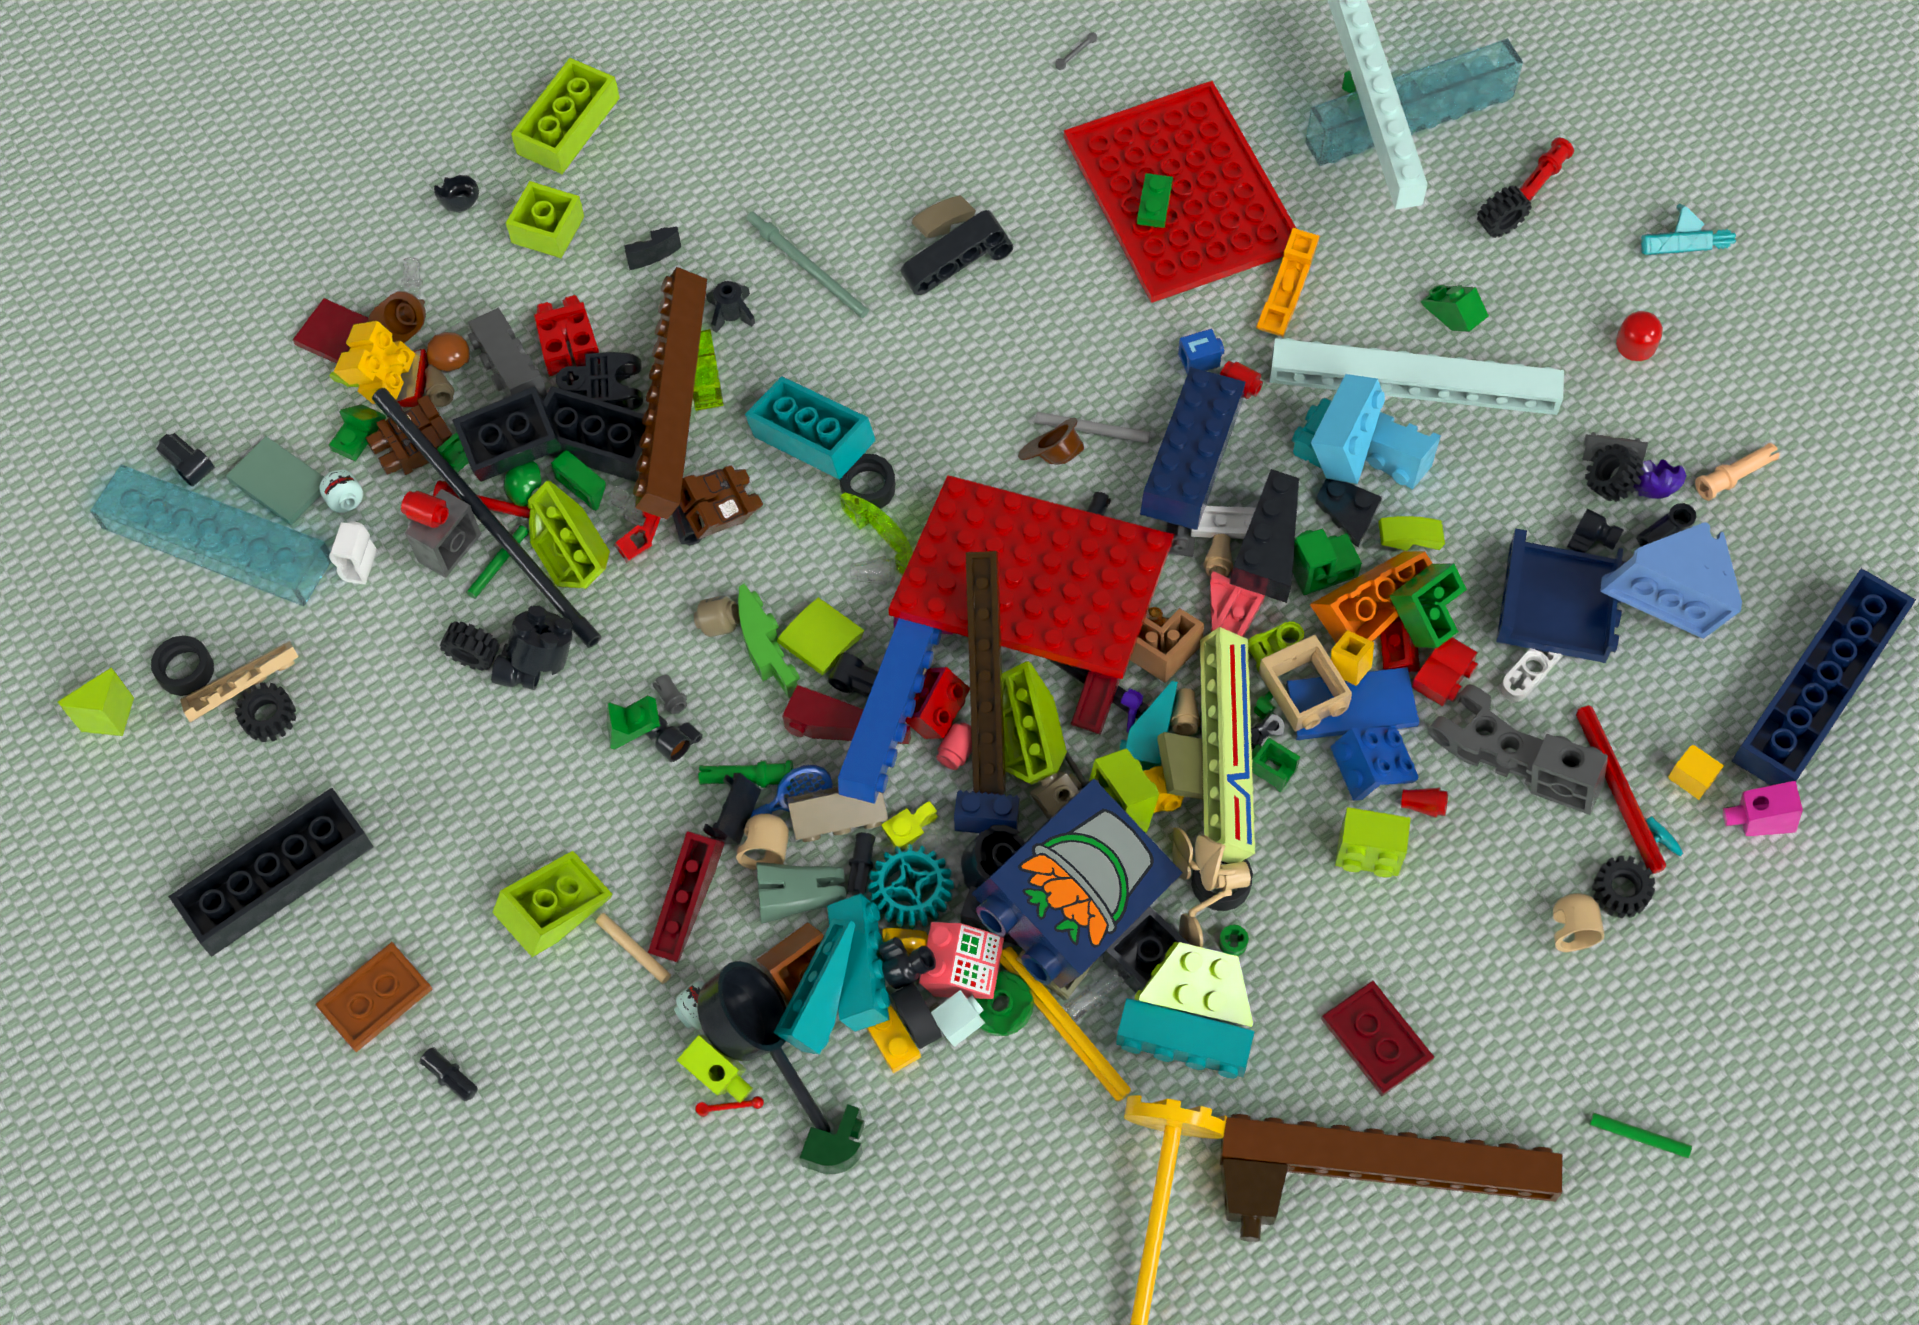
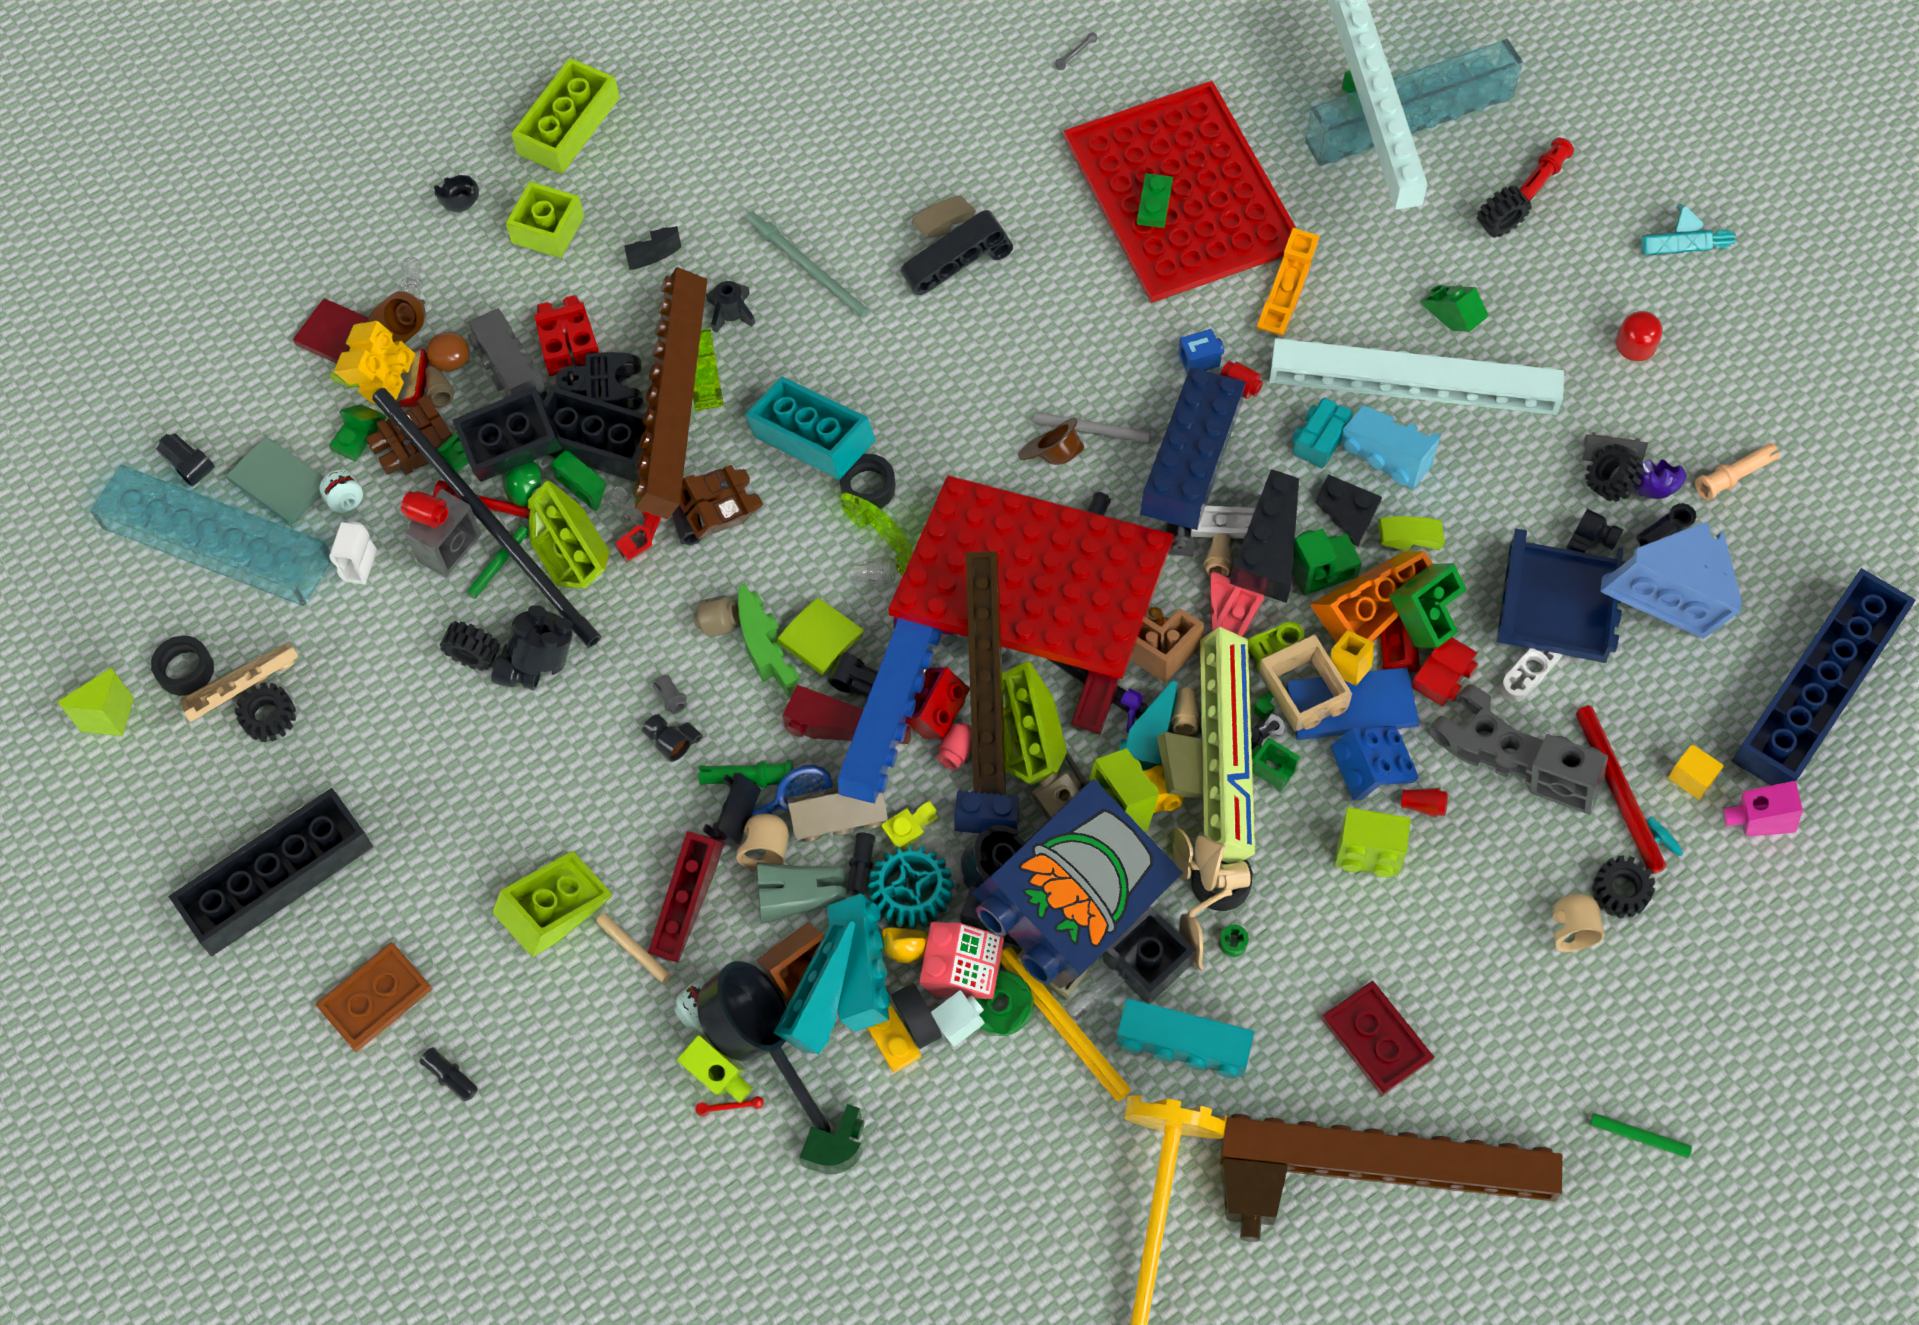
(632, 721): green slope -> none
(902, 967): black piece -> none
(1199, 984): wing -> none
(1348, 428): medium azure wedge -> none

